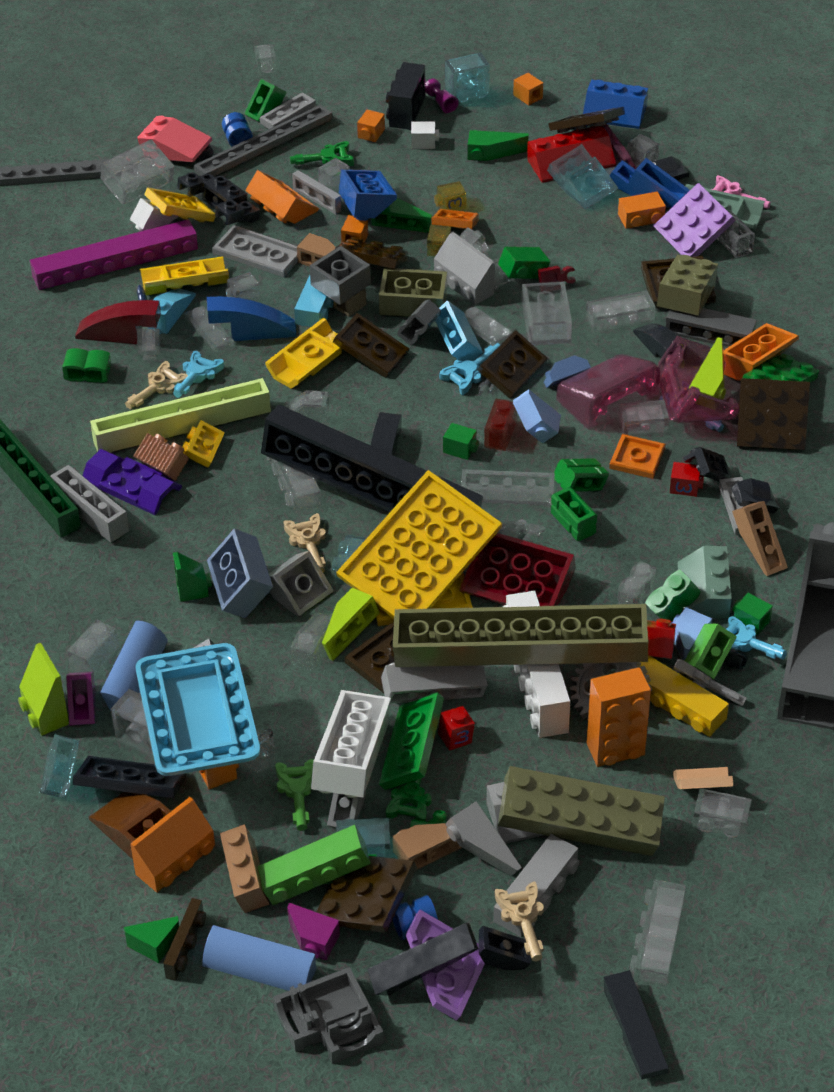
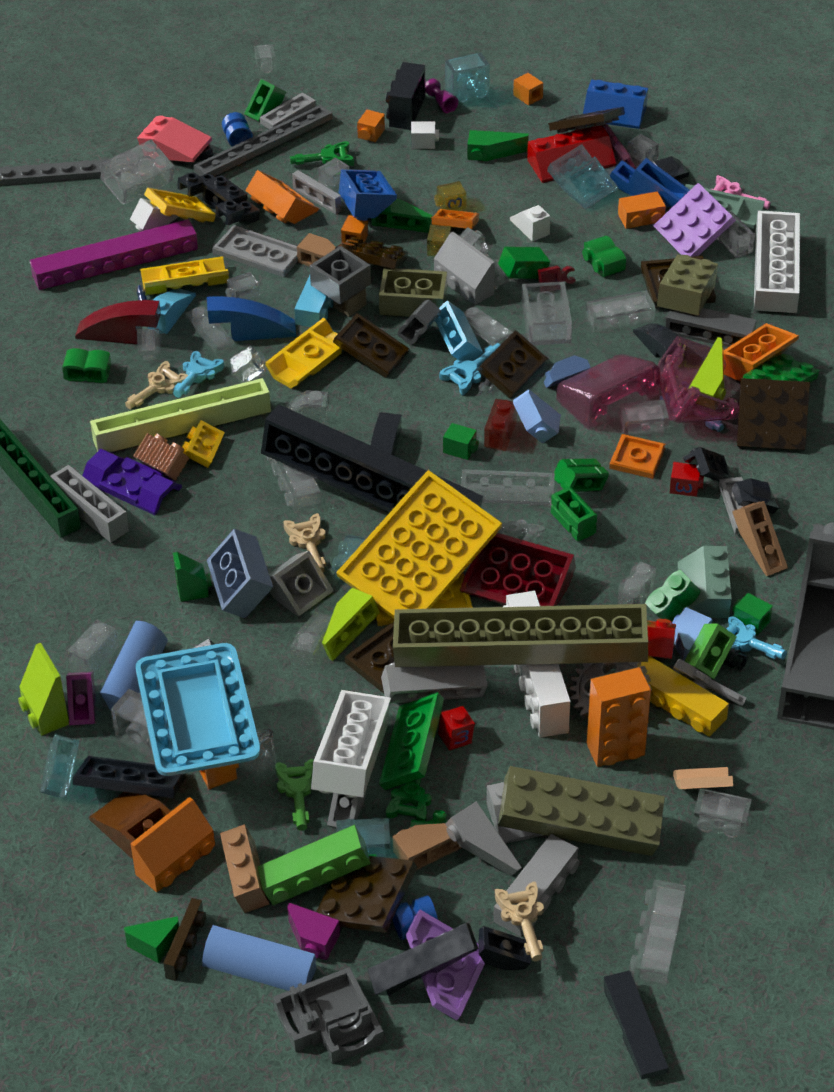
(248, 364): none -> clear brick
(533, 222): none -> white slope
(604, 256): none -> green brick
(777, 261): none -> white brick

